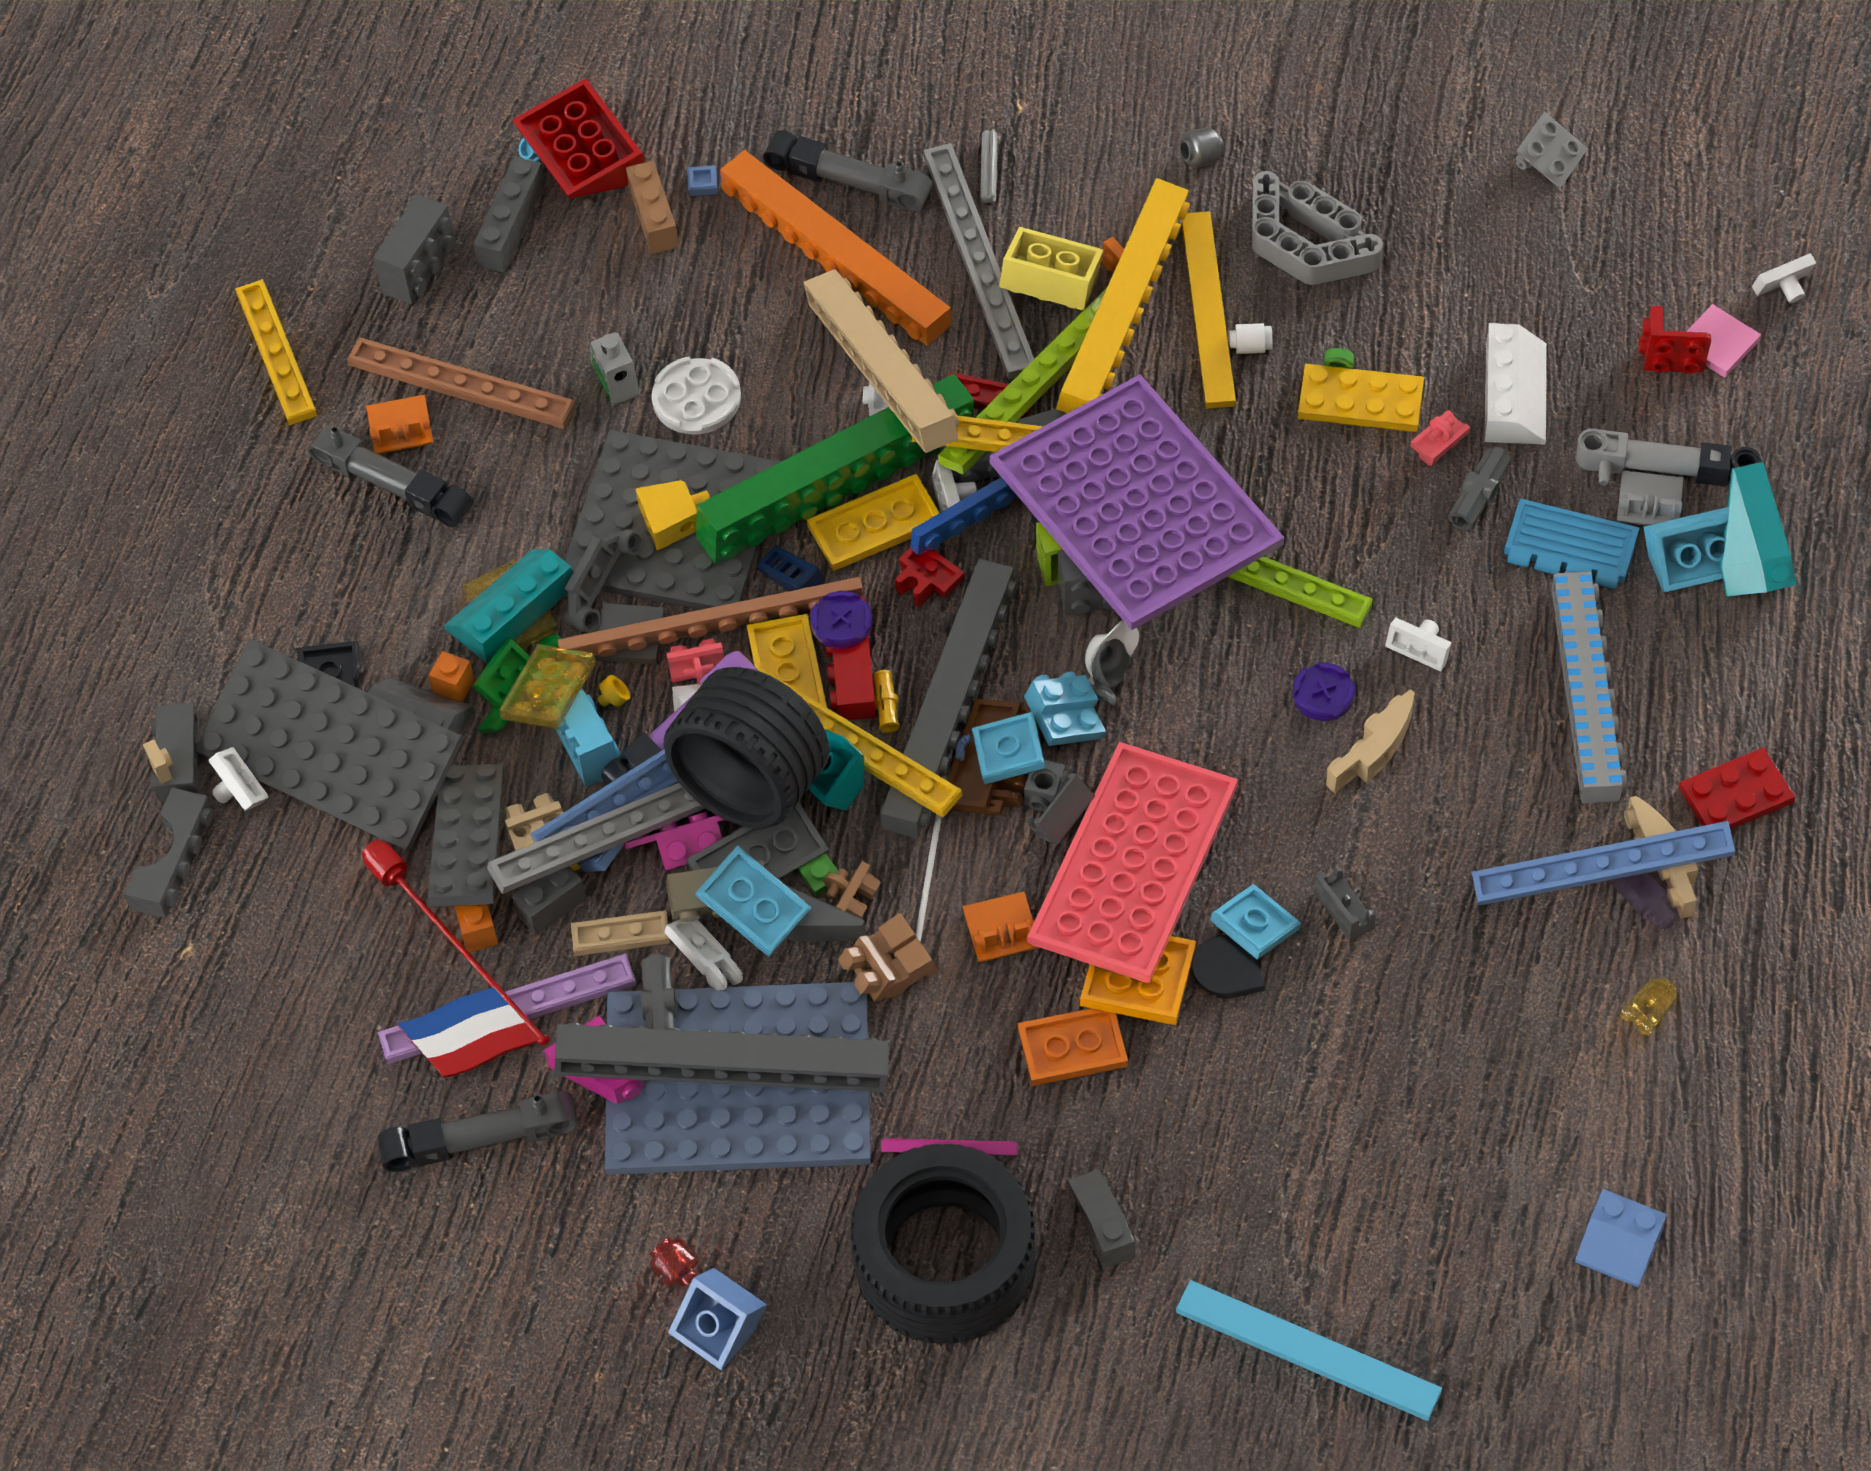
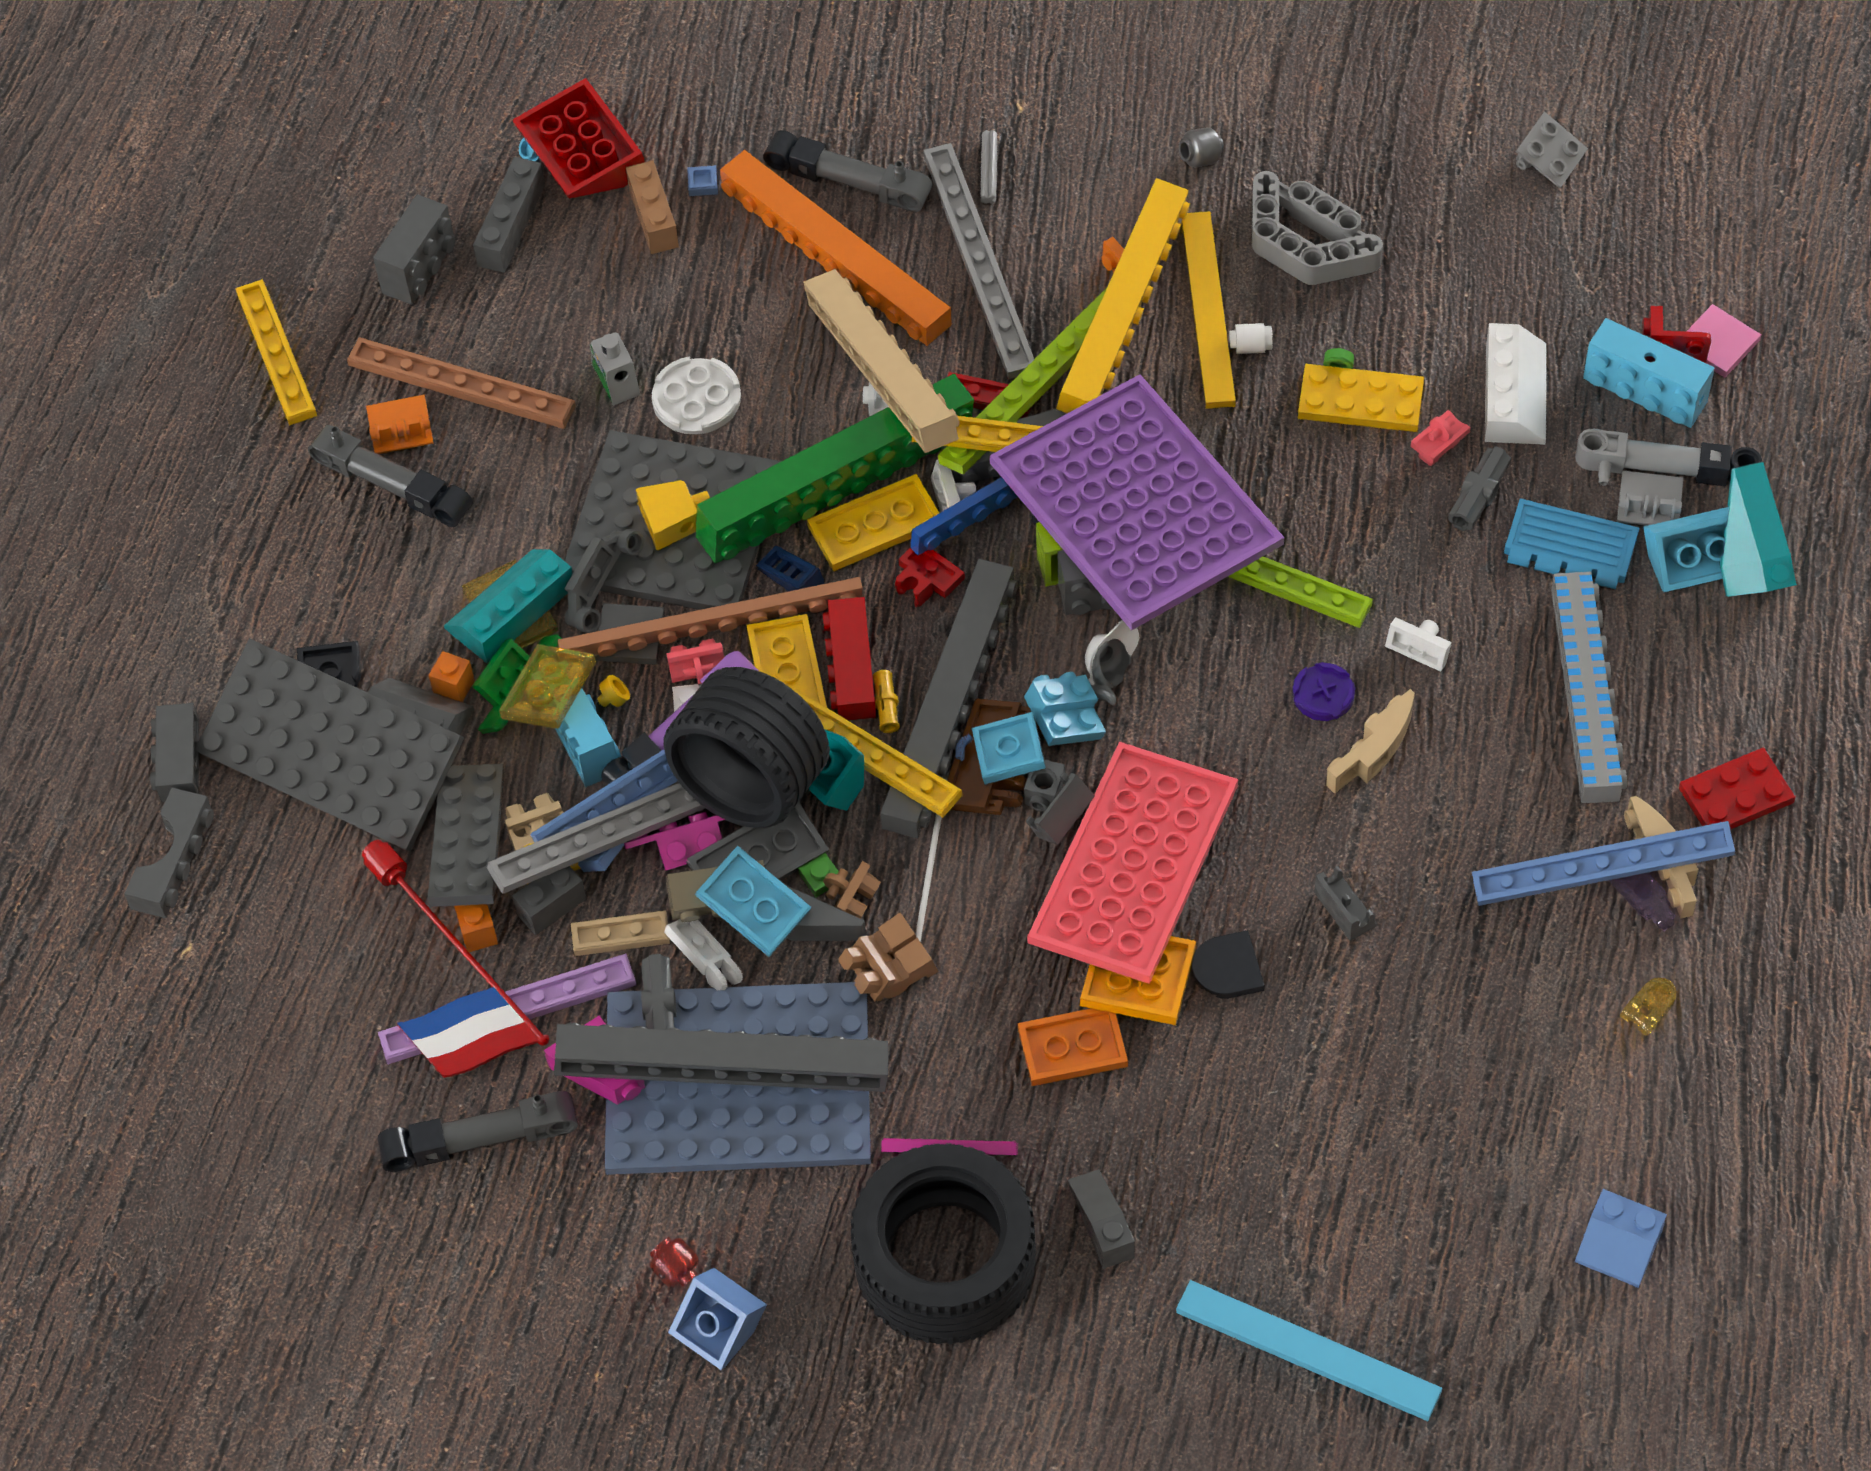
(159, 760): tan plate -> none
(237, 780): white tile -> none
(841, 619): dark purple tile -> none
(999, 926): orange hinge -> none
(1051, 268): light yellow brick -> none
(1255, 921): medium azure tile -> none
(1670, 385): none -> medium azure brick
(1786, 277): white tile -> none

